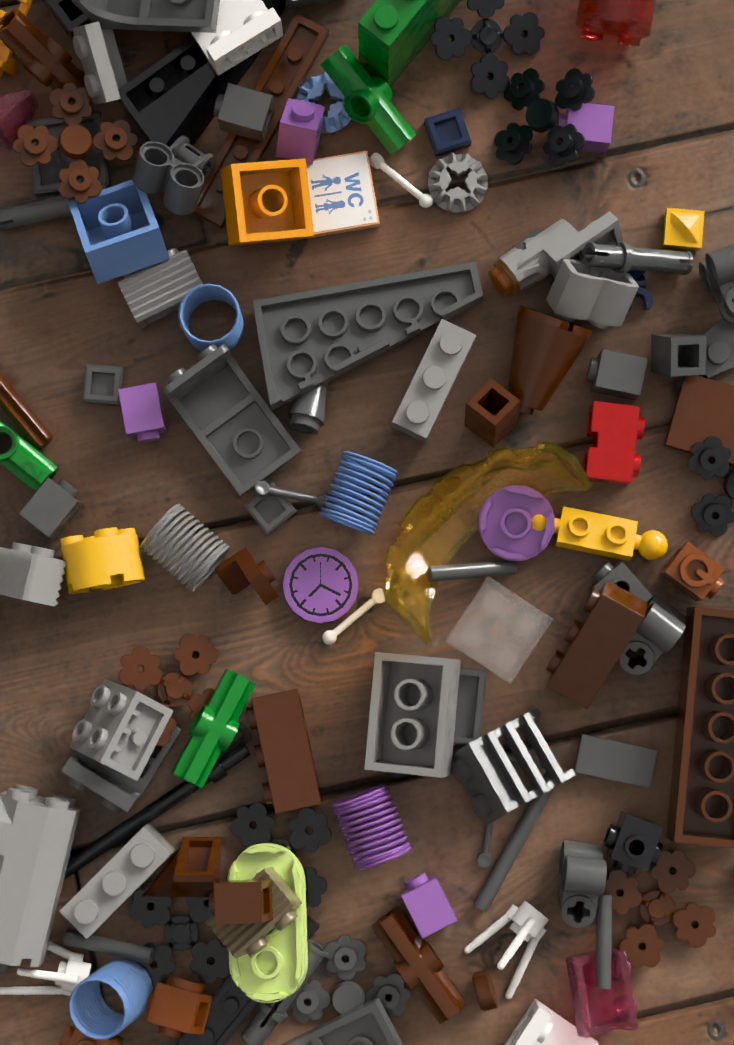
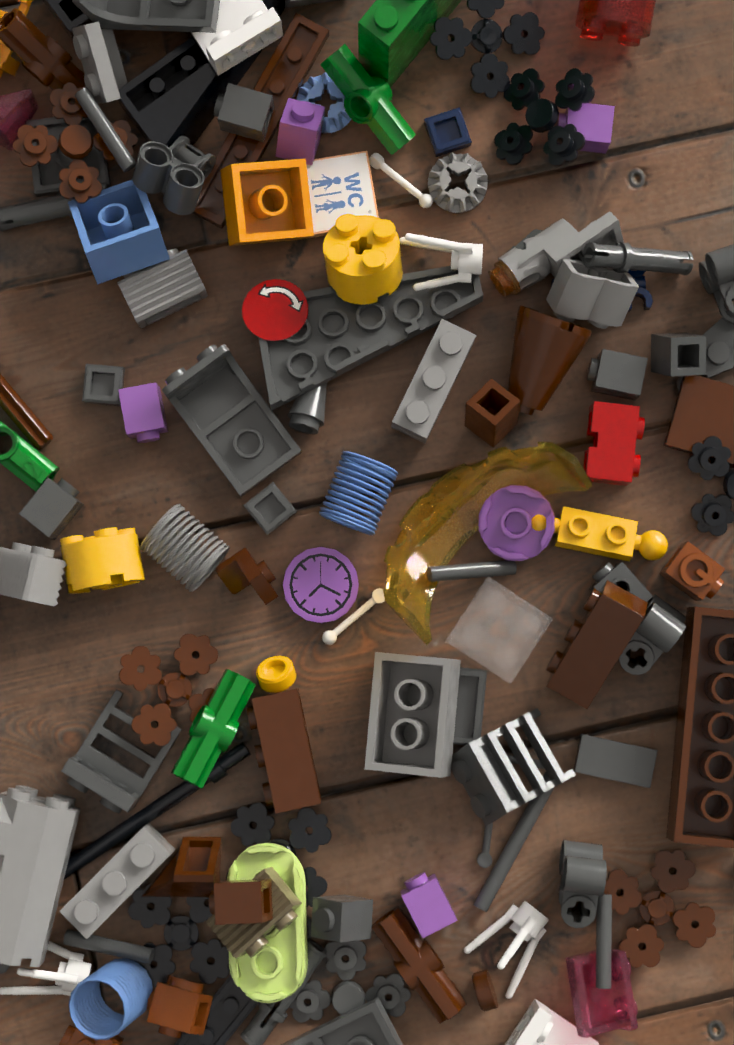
(105, 129): none -> dark grey piece
(120, 728): light grey bracket -> none
(203, 294): medium blue piece -> none
(262, 488): dark grey hinge -> none
(275, 310): none -> red sticker
(276, 674): none -> yellow tile
(341, 918): none -> dark grey brick
(362, 258): none -> yellow brick
(388, 843): medium lavender piece -> none
(464, 258): none -> white plant
(647, 847): black brick -> none
(683, 229): yellow tile -> none

